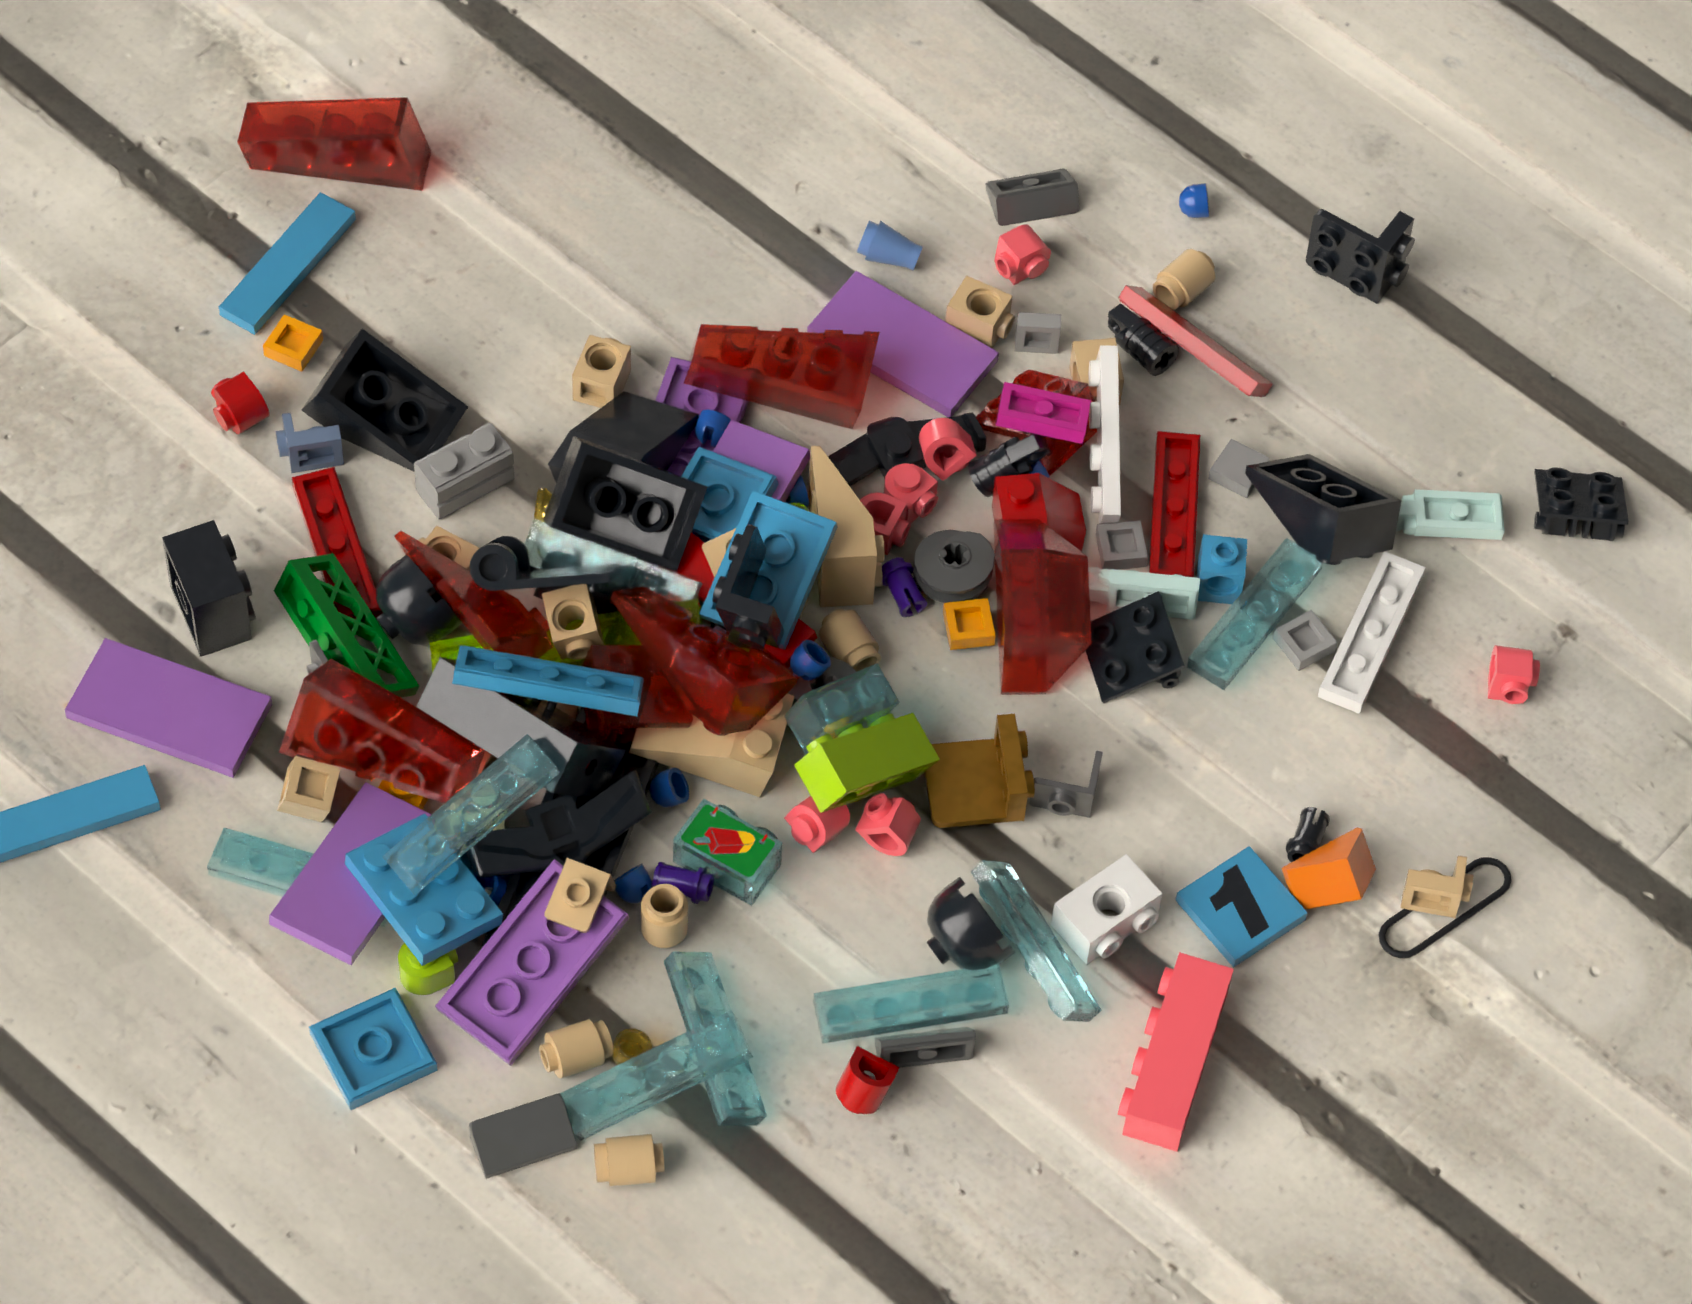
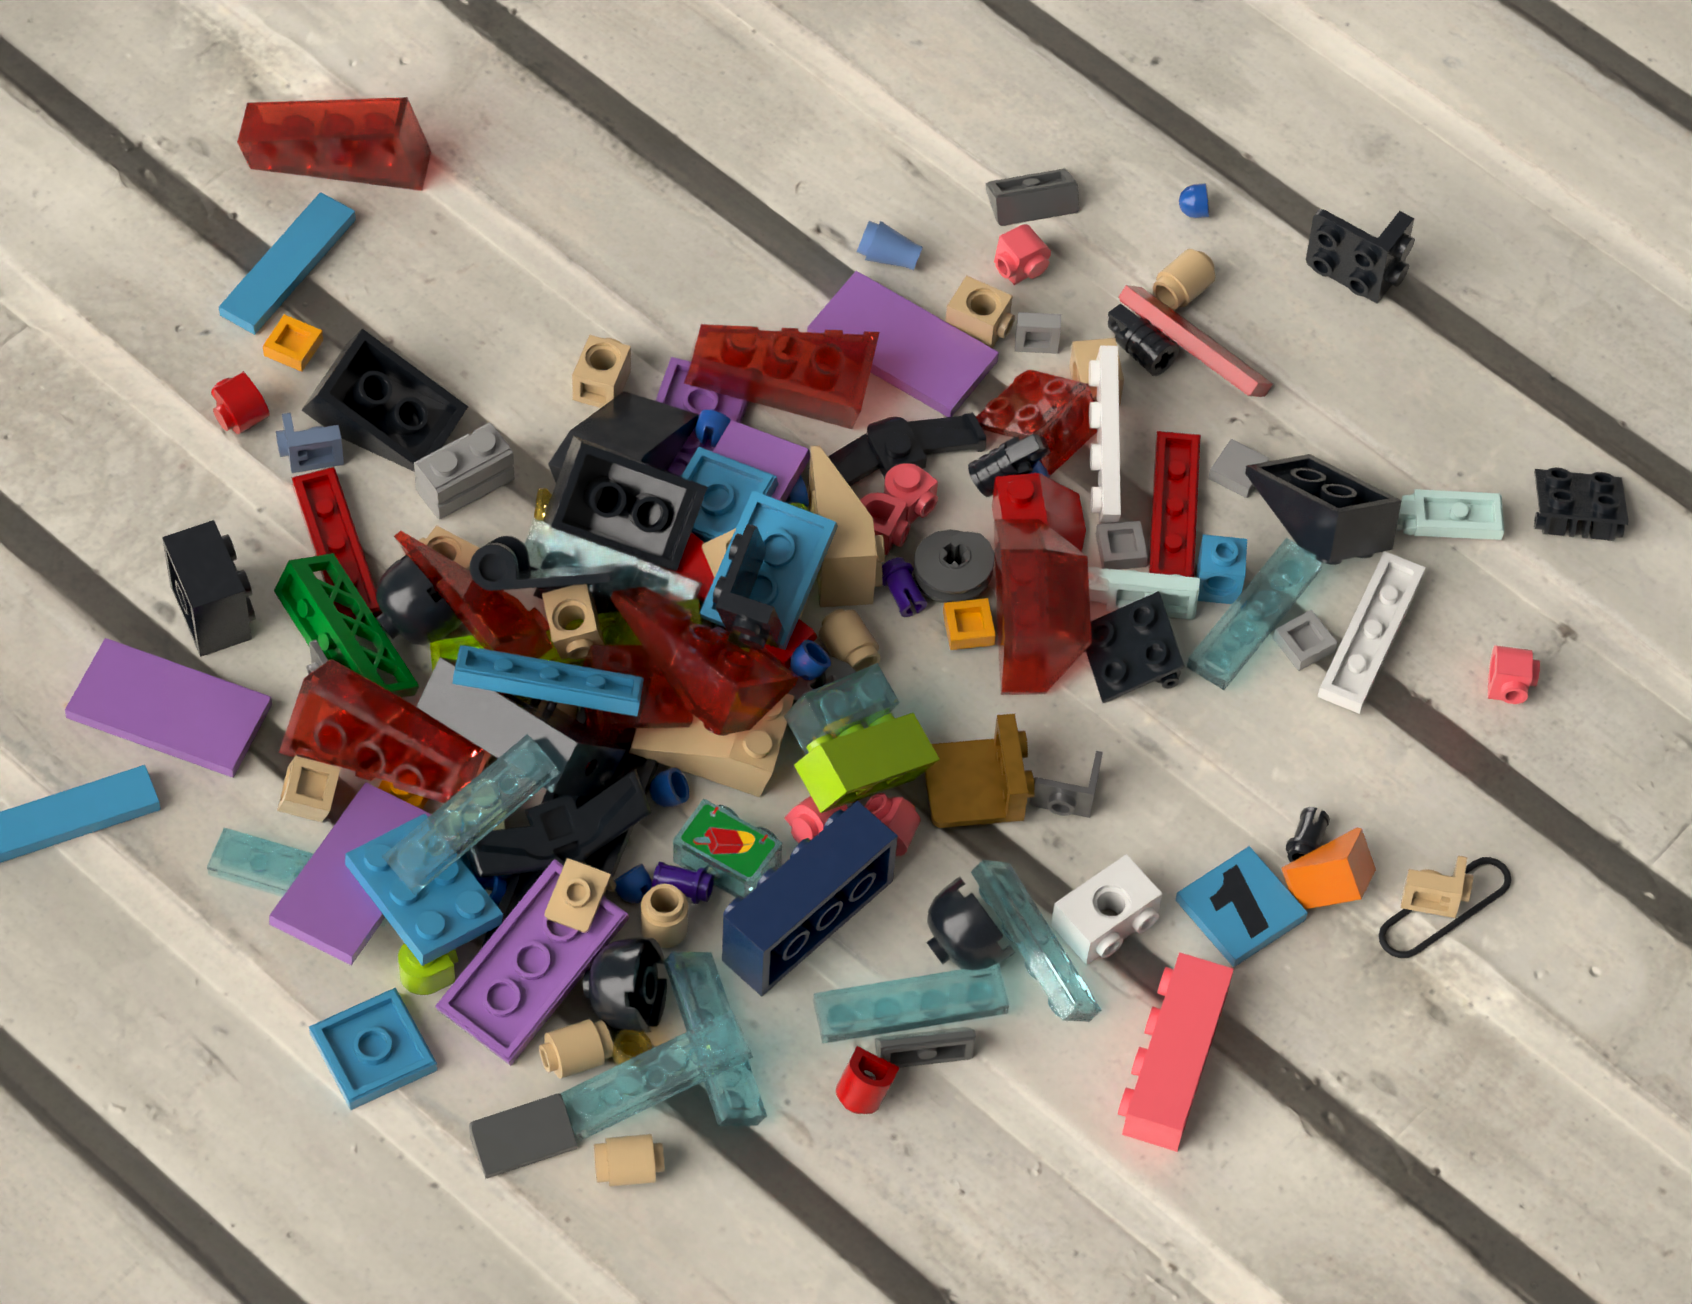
(626, 984): none -> black cylinder
(808, 897): none -> dark blue brick
(946, 447): coral plate -> none
(1043, 412): dark pink plate -> none

